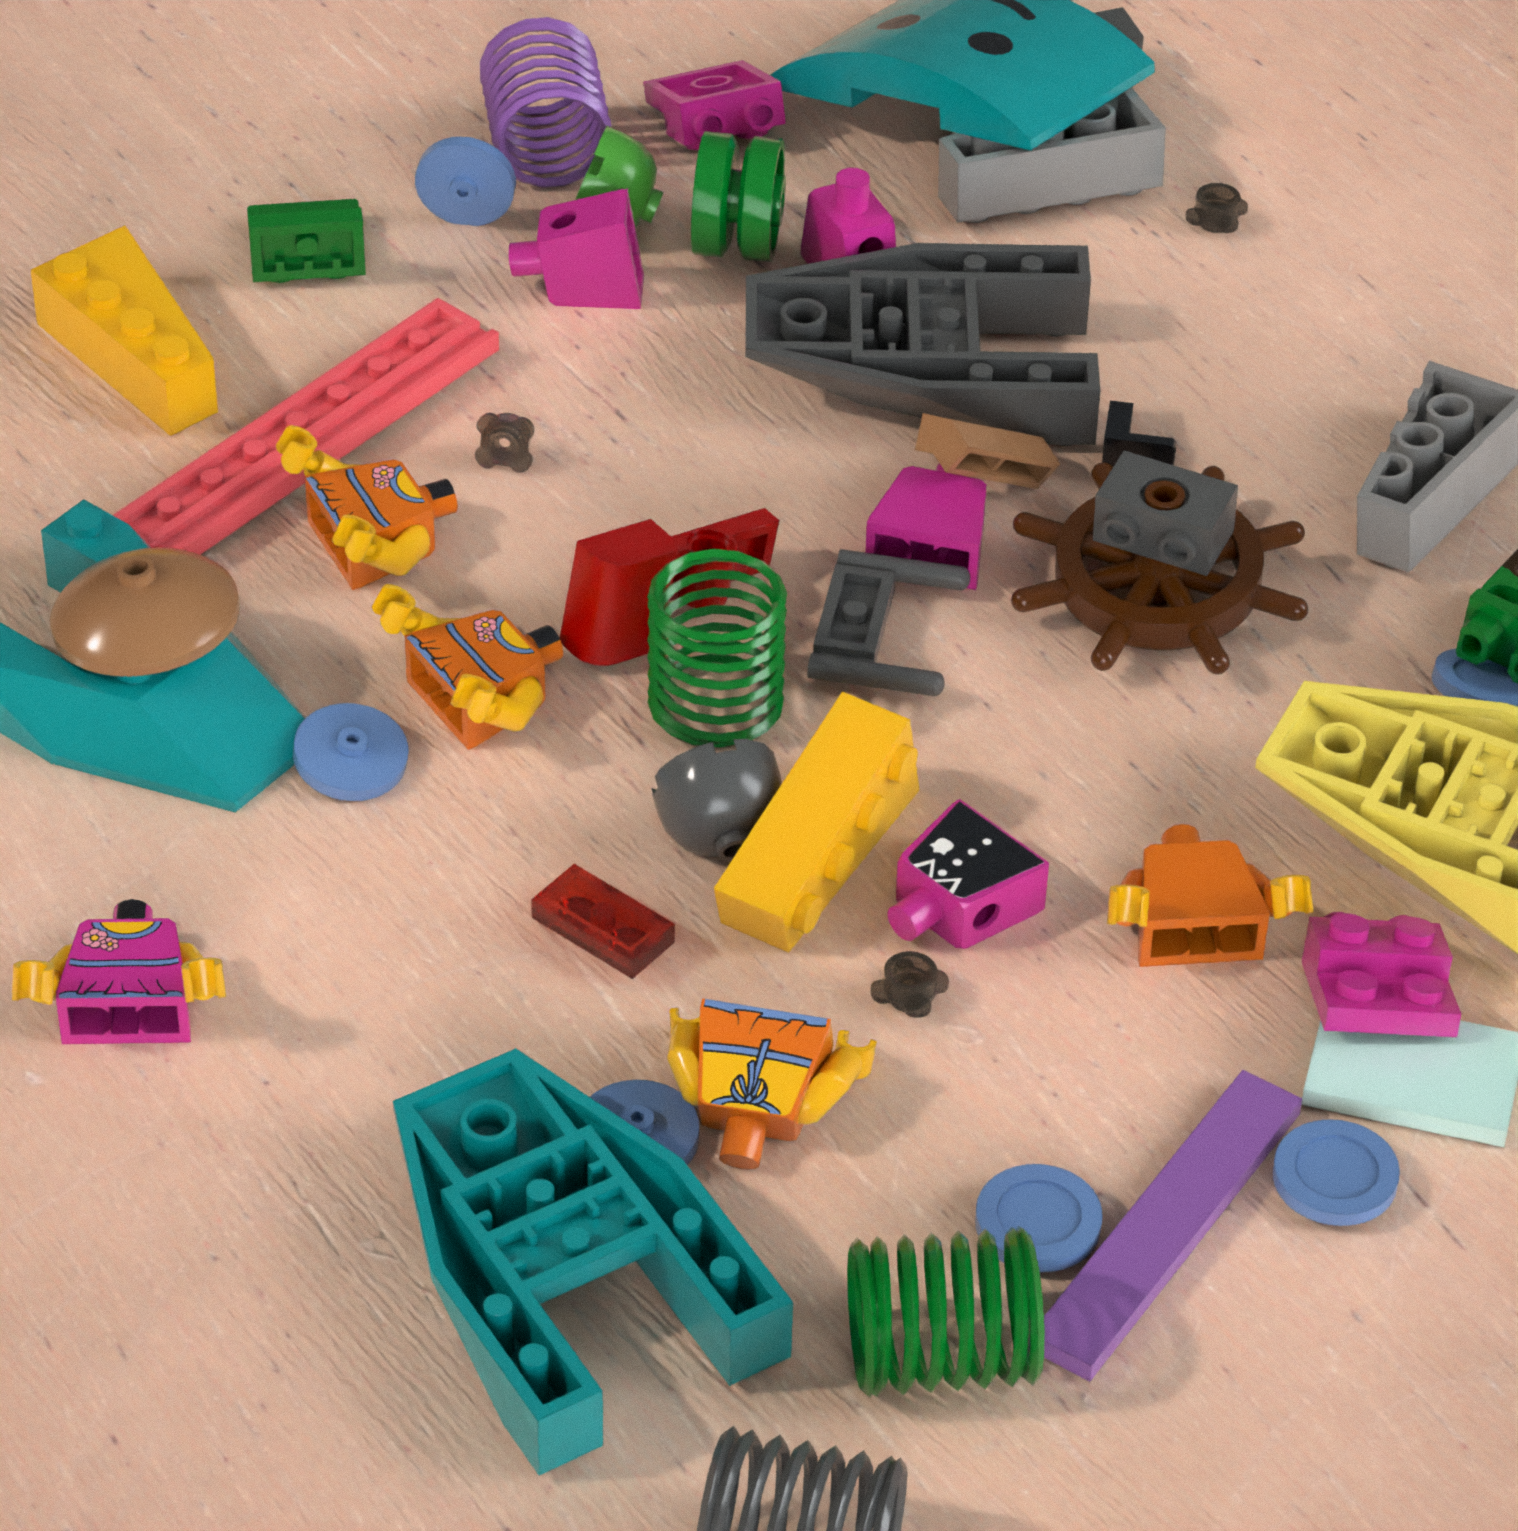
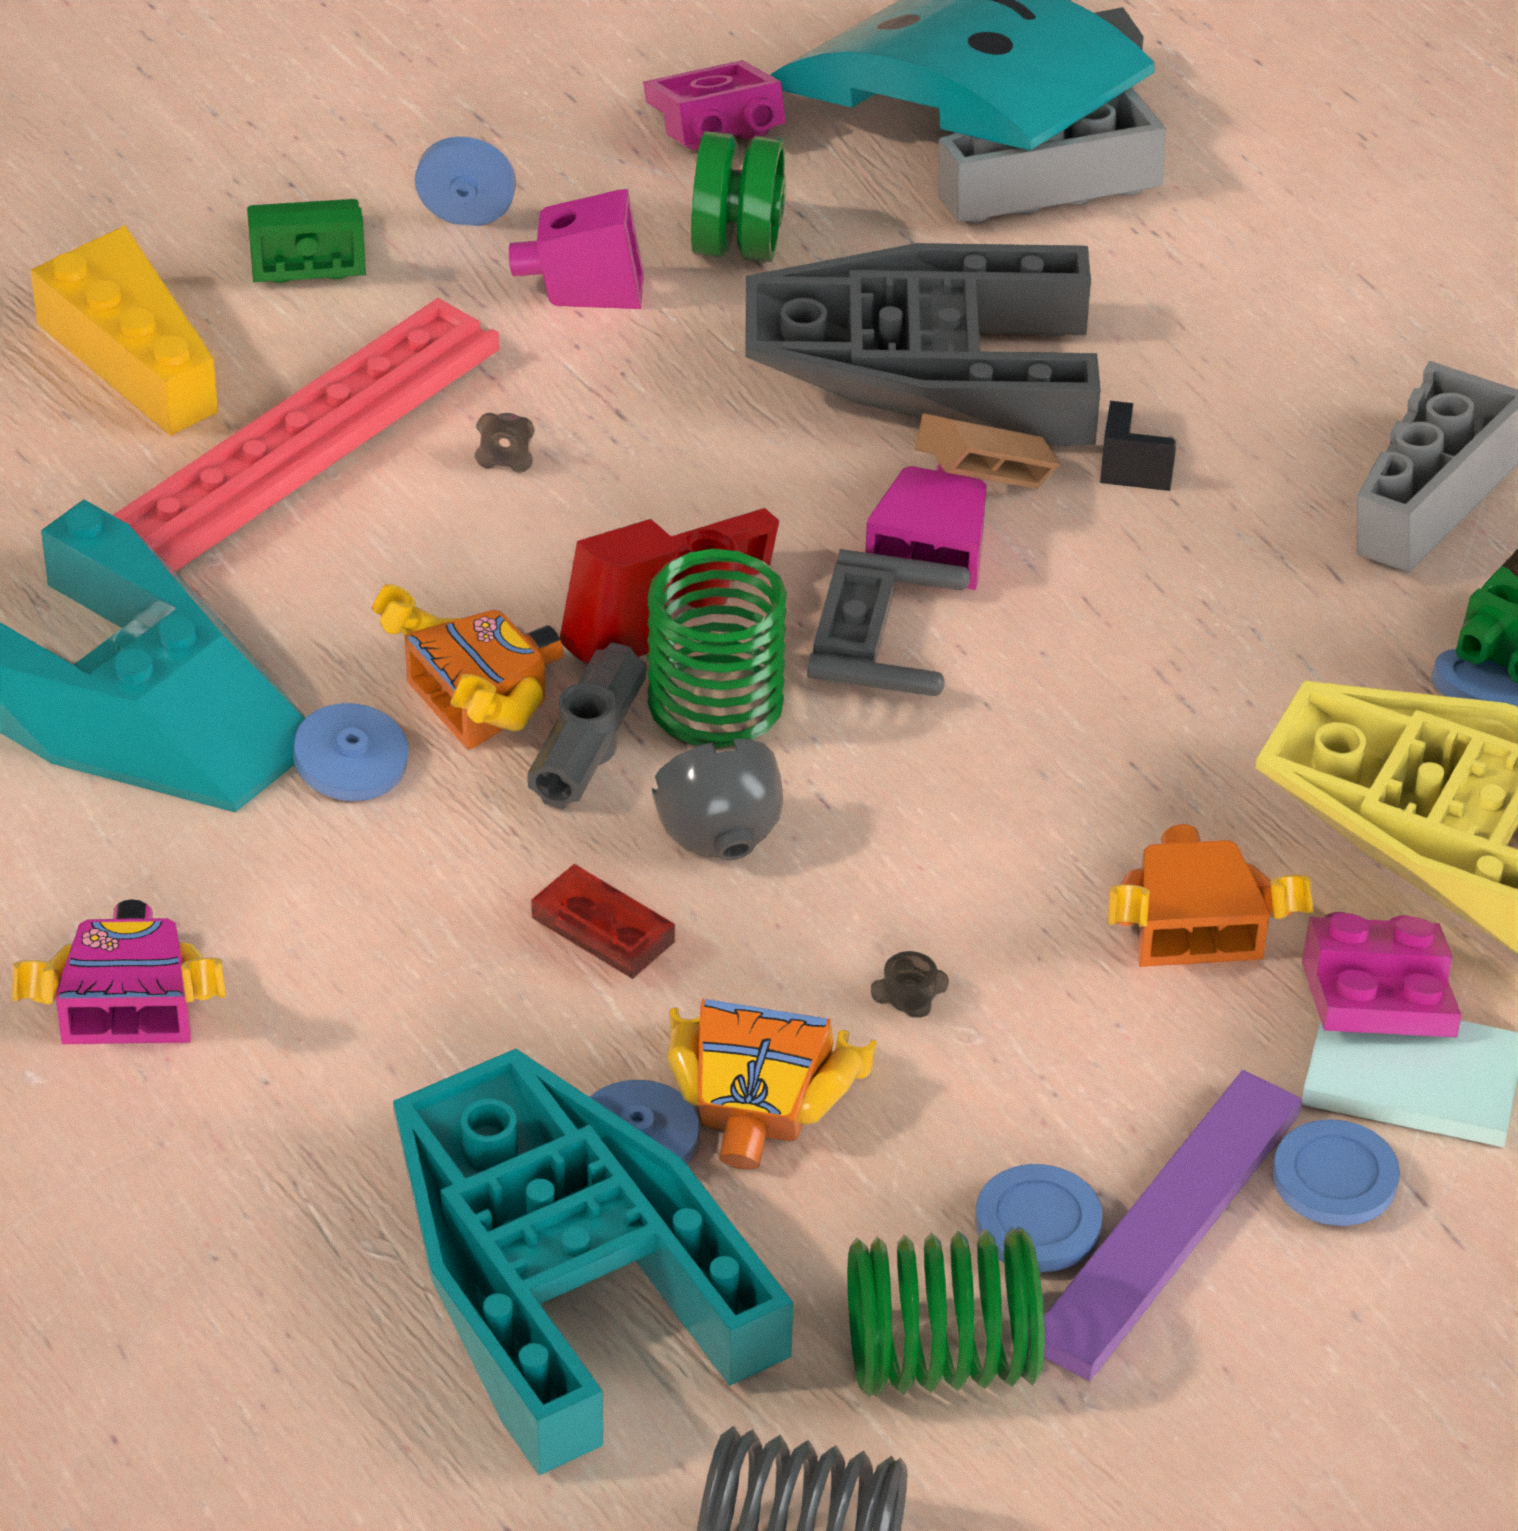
(144, 612): medium nougat dish -> none
(366, 514): torso -> none
(503, 111): medium lavender piece -> none
(587, 725): none -> dark grey piece
(623, 164): bright green cylinder -> none
(820, 823): yellow wedge -> none
(845, 219): dark pink torso -> none
(966, 880): torso -> none
(1162, 536): reddish brown brick -> none
(1217, 208): clear smoke plate -> none

